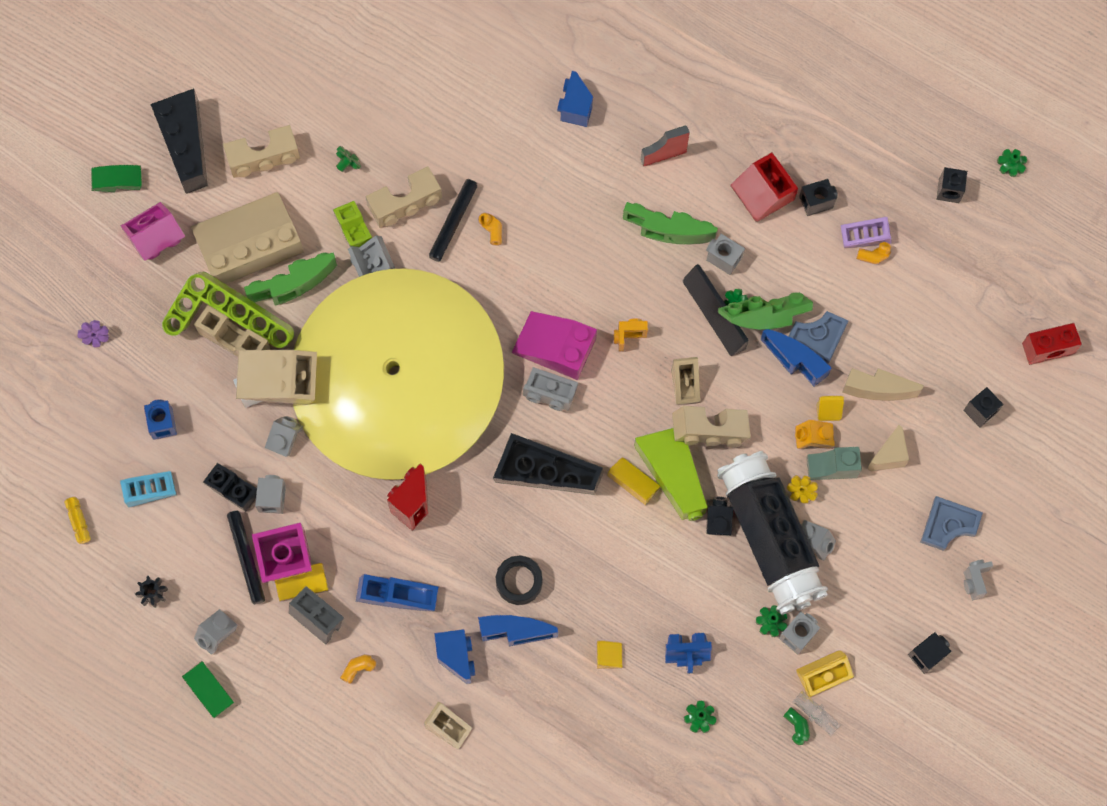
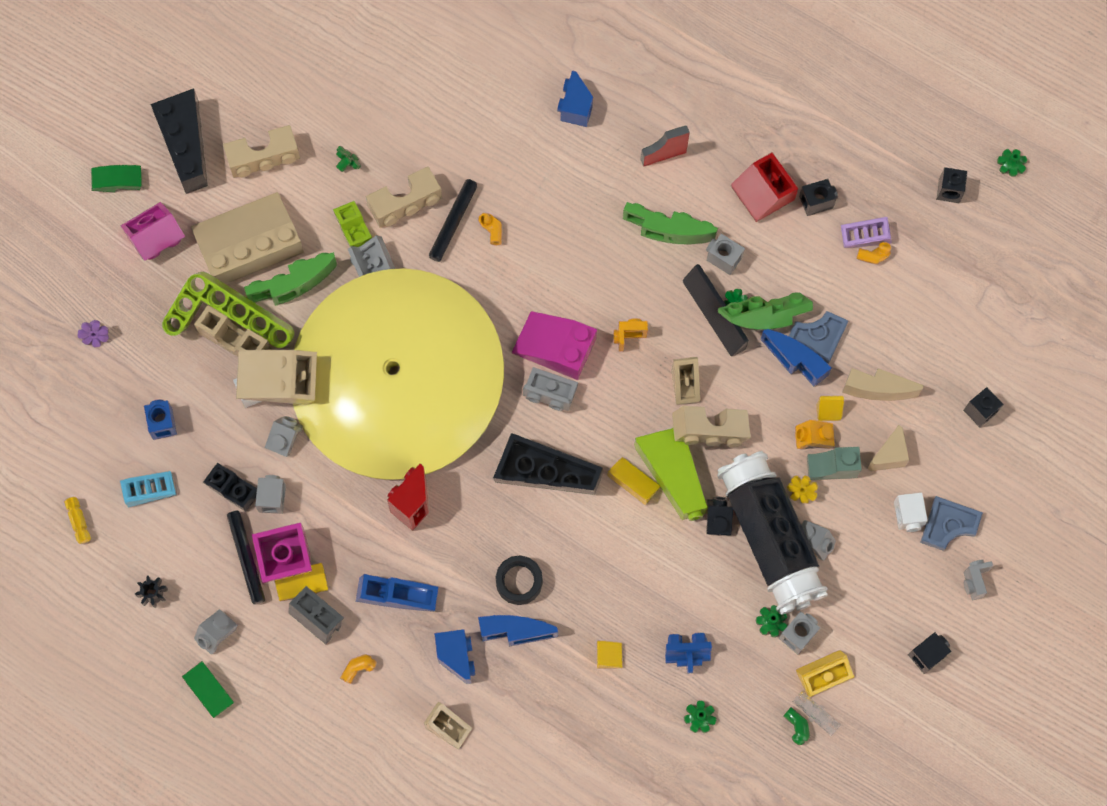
(910, 512): none -> white brick
(1051, 343): red brick -> none

